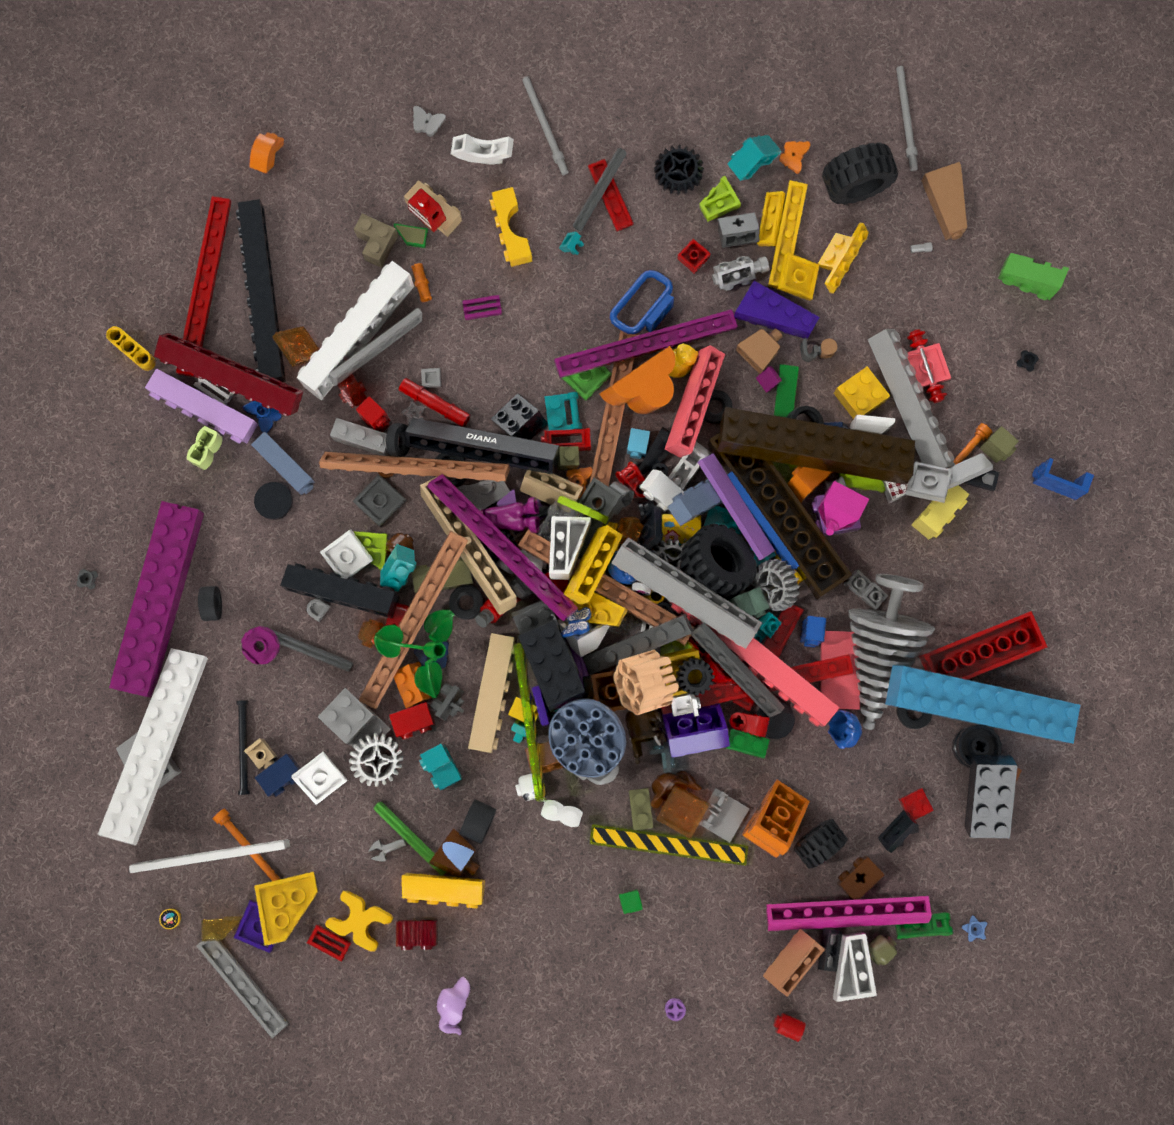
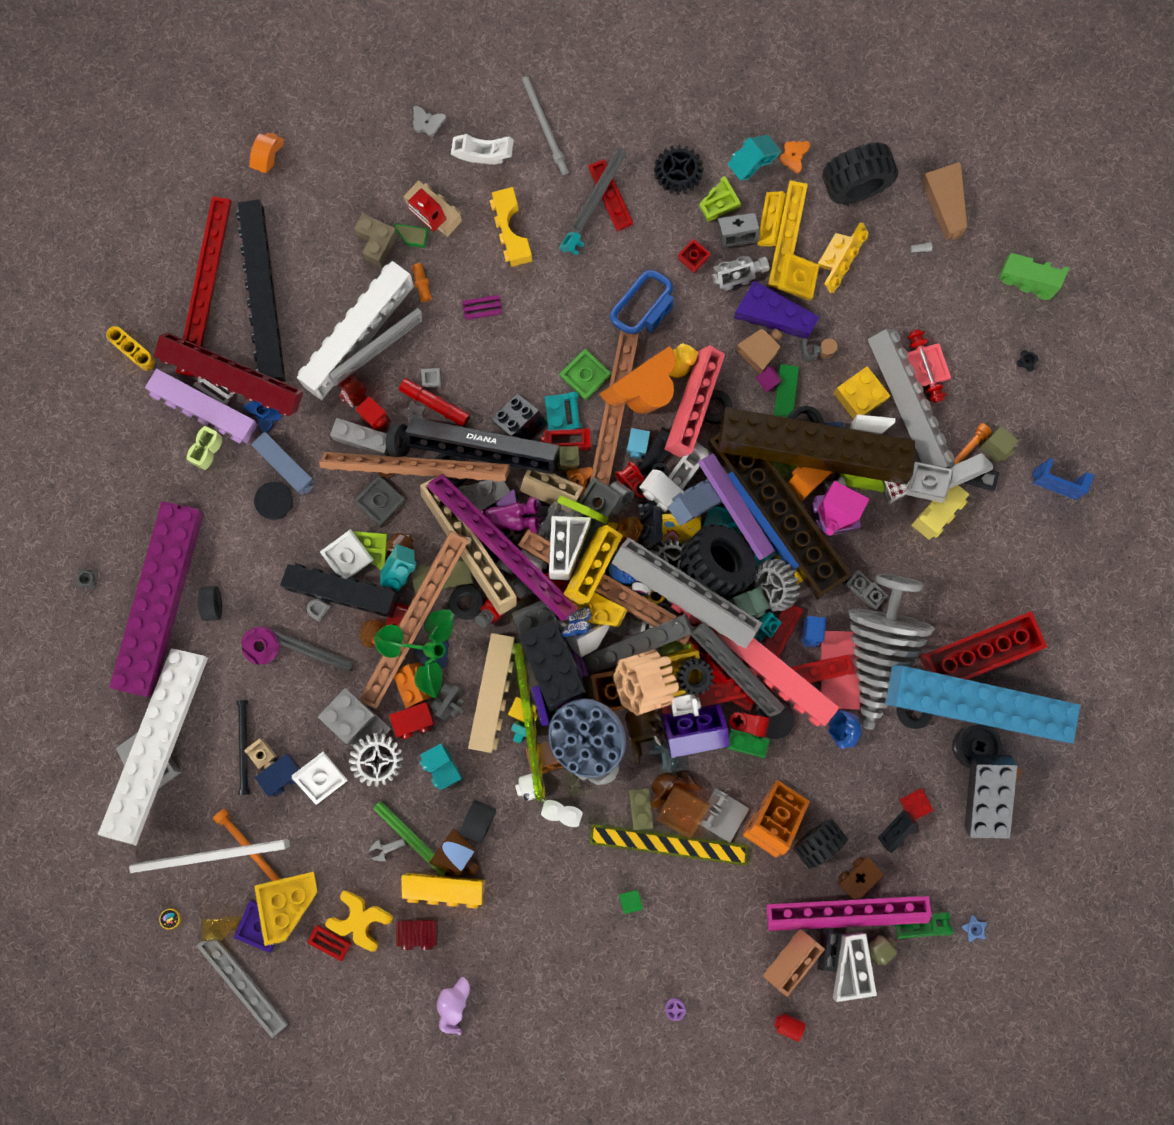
(296, 345): clear orange plate -> none
(645, 343): magenta plate -> none
(911, 151): light grey bar -> none

